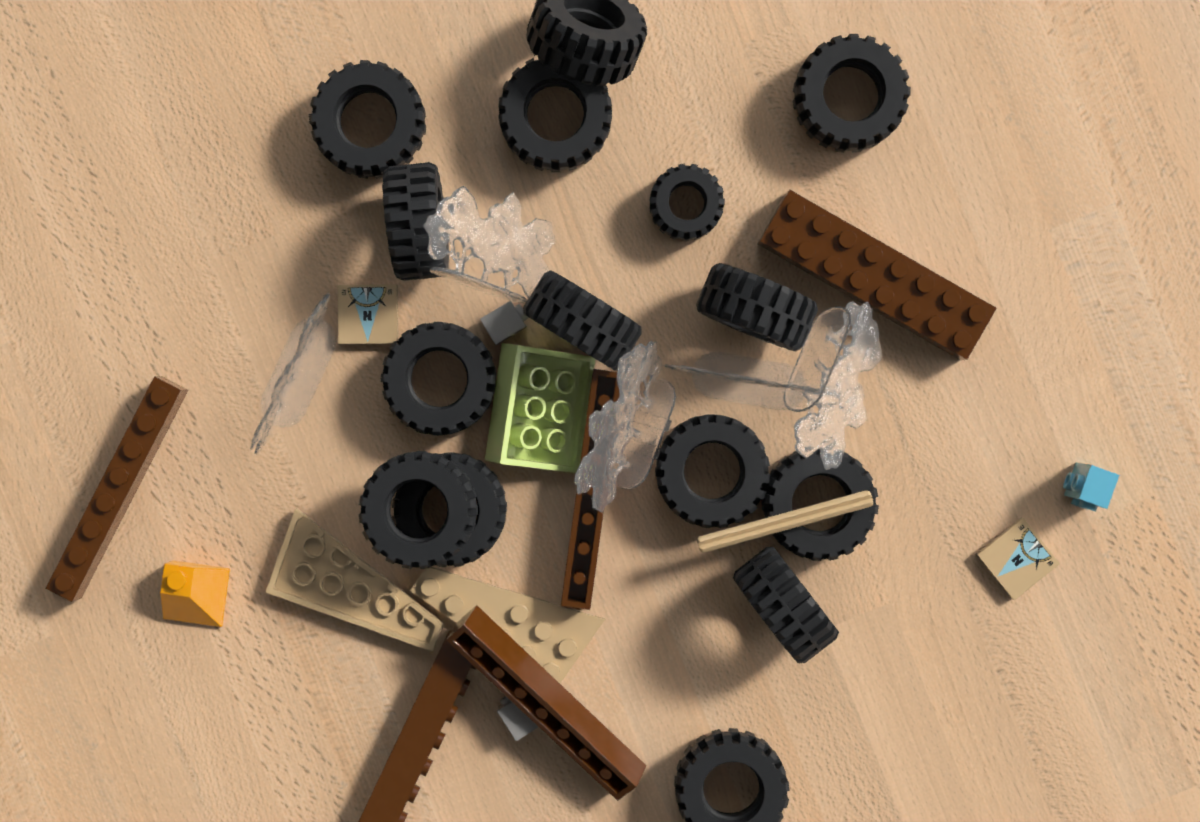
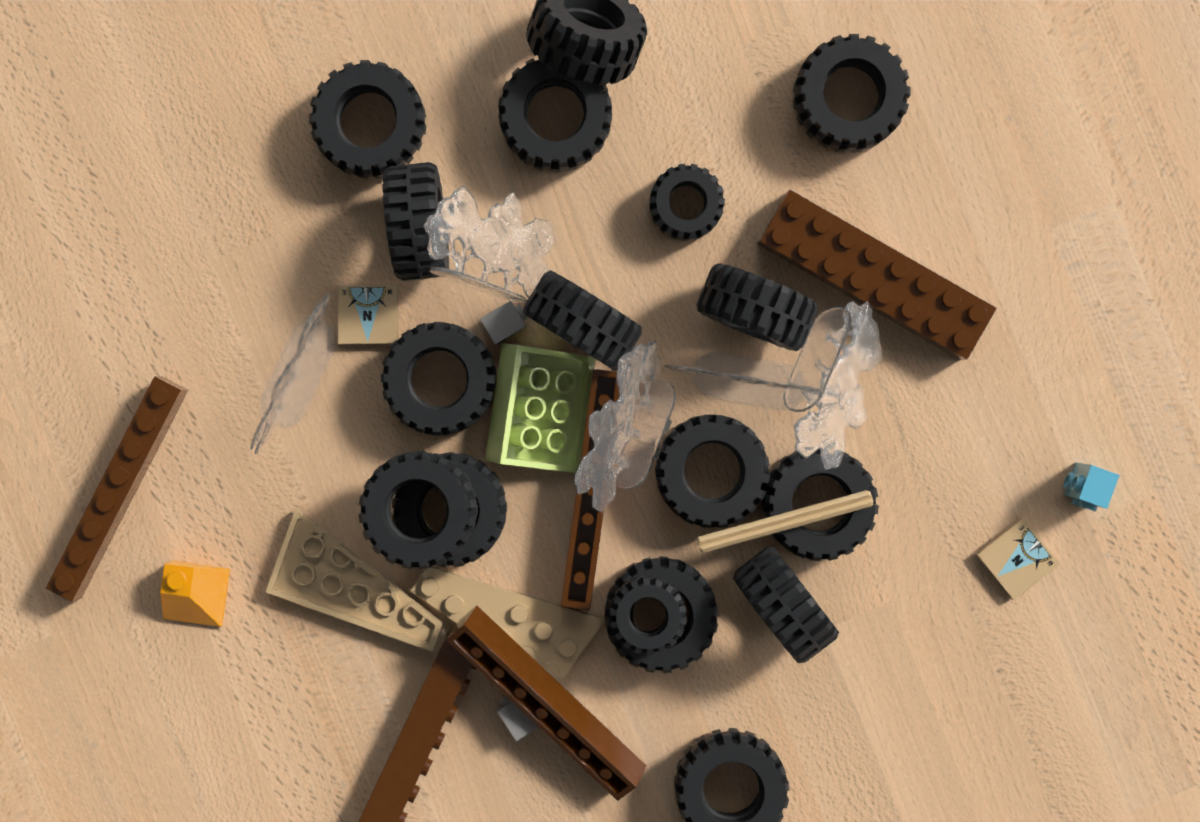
(653, 640): none -> black tyre
(701, 621): none -> black tyre

